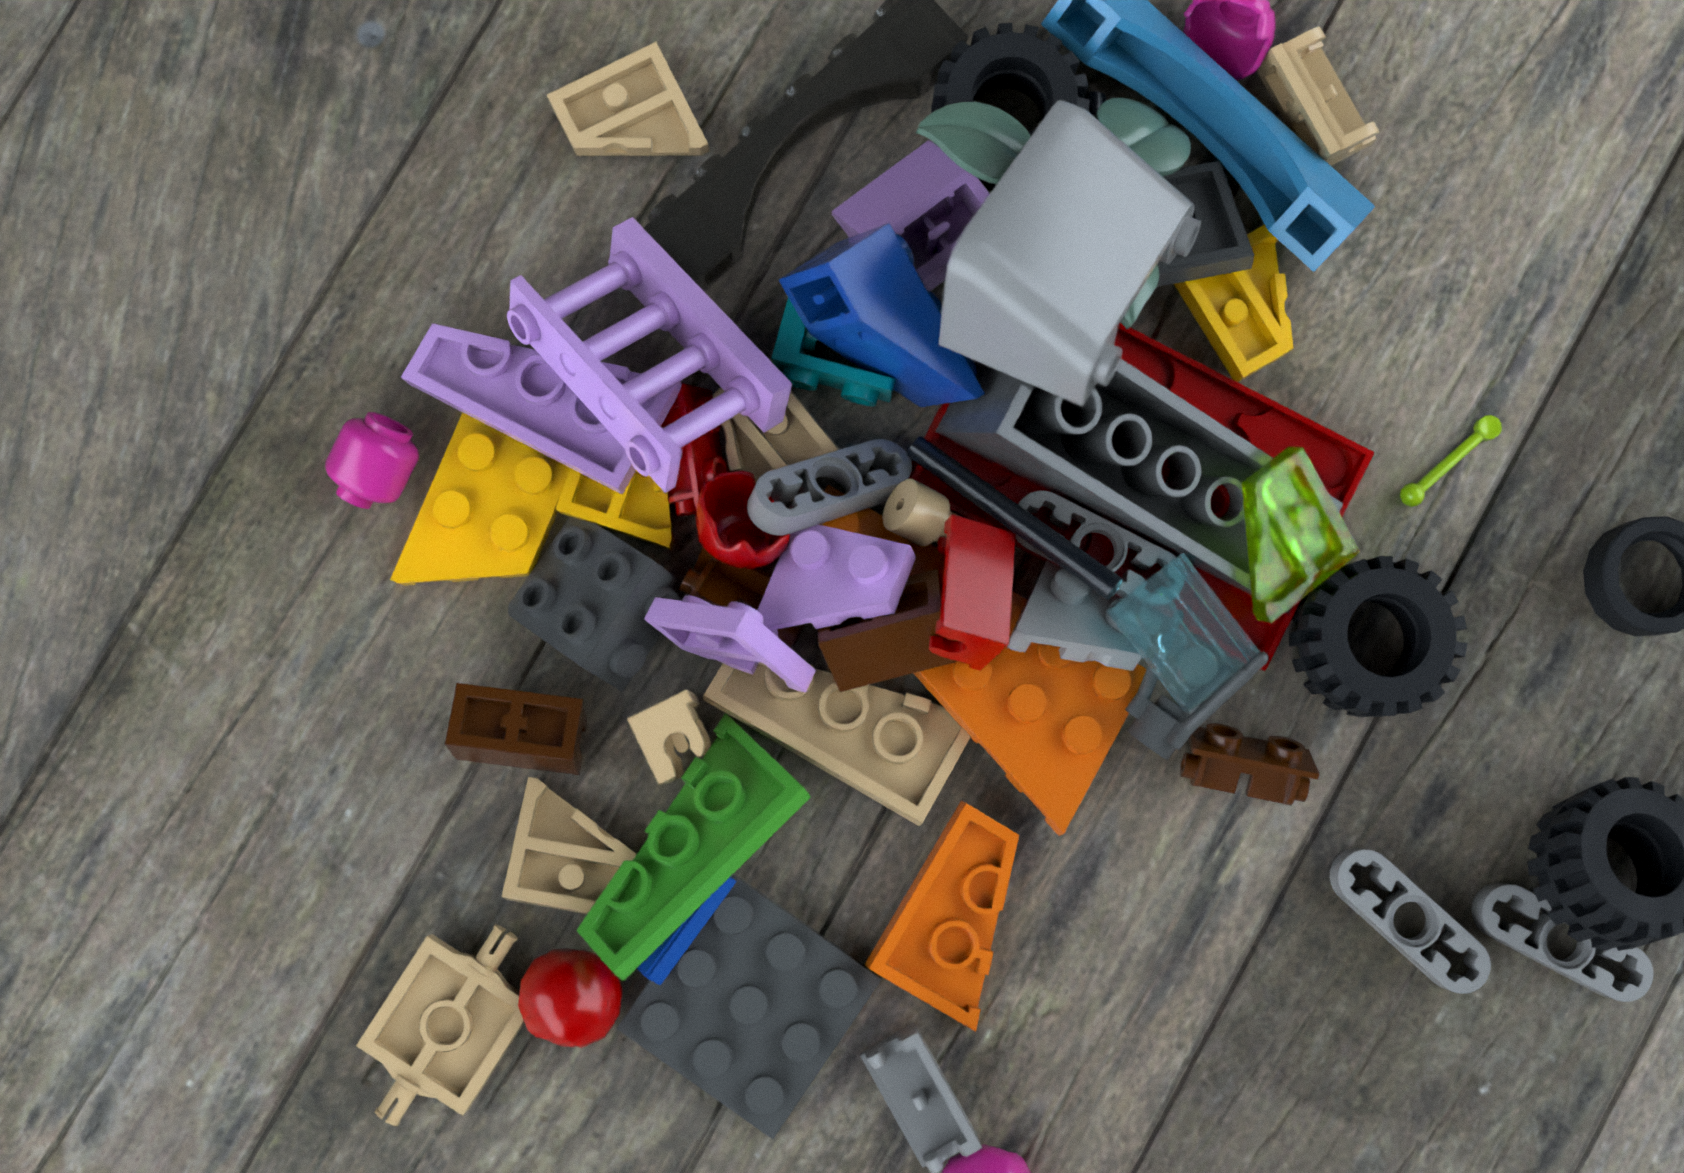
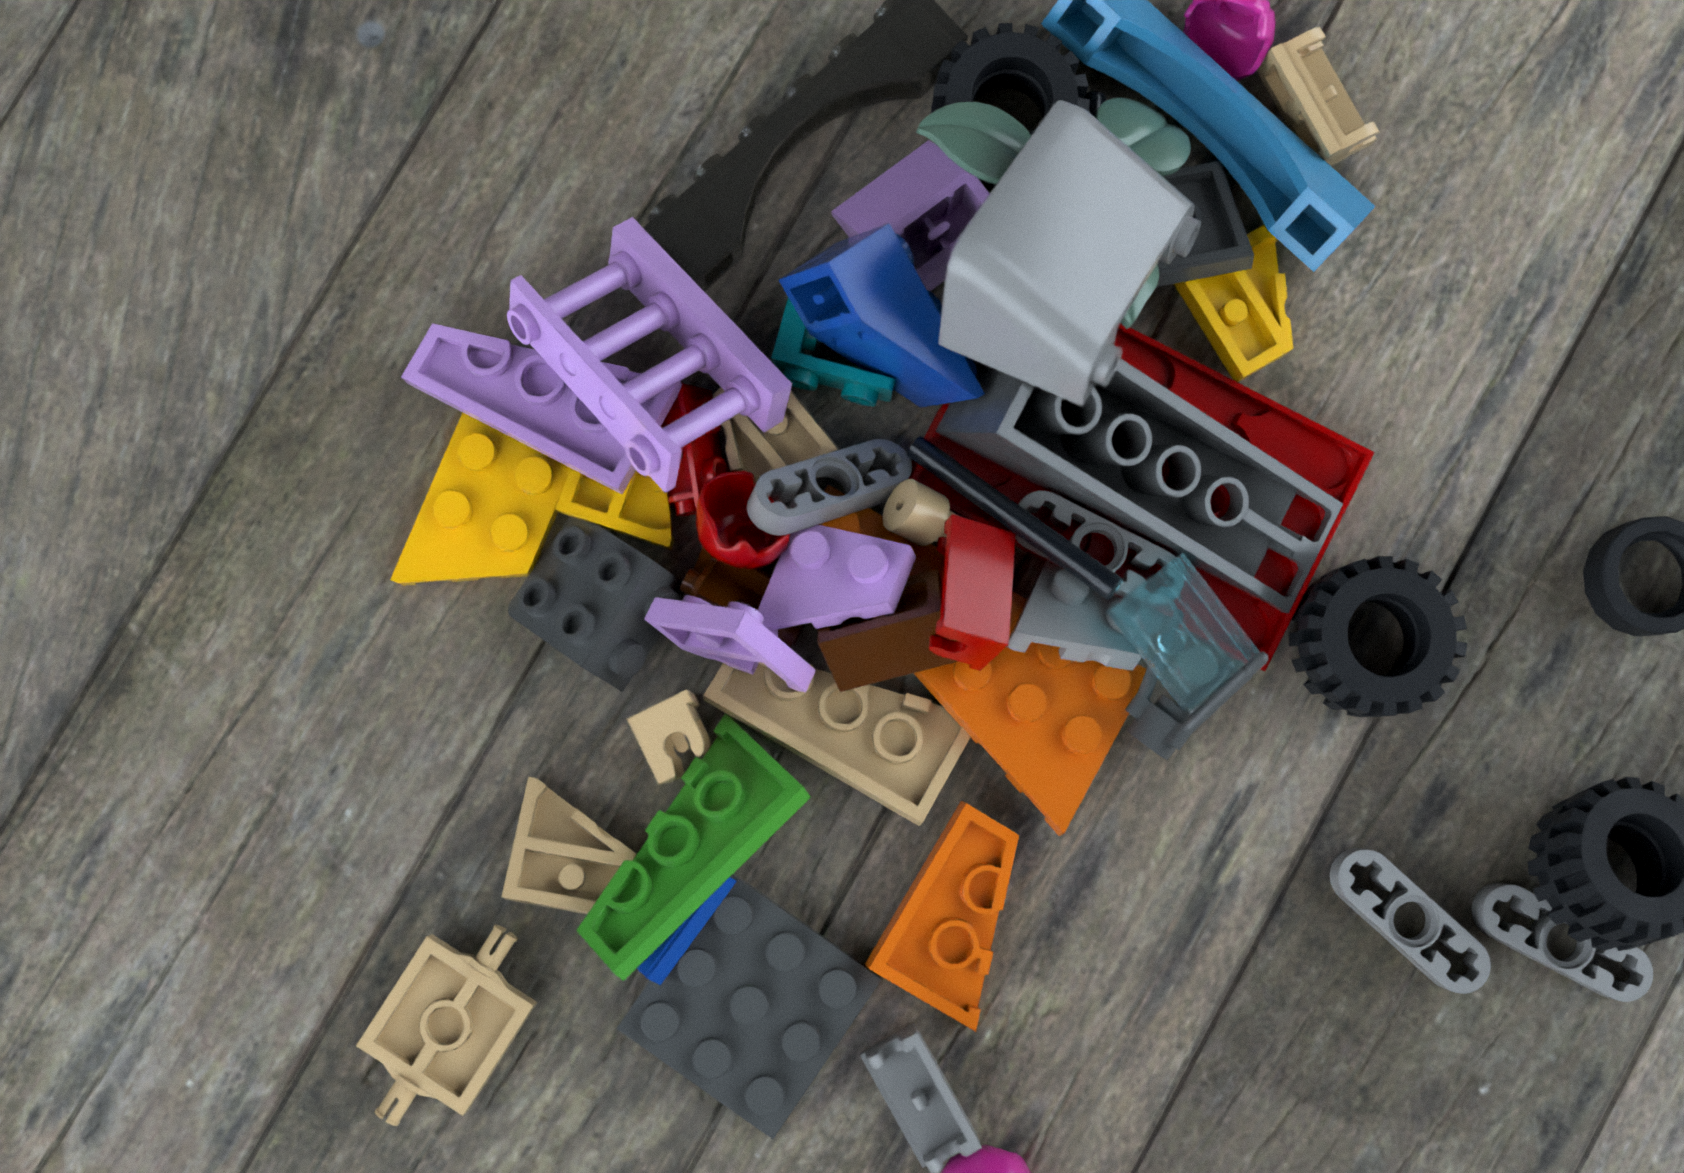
(372, 460): dark pink head -> none
(516, 728): reddish brown hinge -> none
(569, 997): red hair -> none
(629, 110): tan wing -> none
(1276, 766): reddish brown hinge -> none
(1291, 533): clear neon green wing -> none
(1484, 430): lime hinge -> none

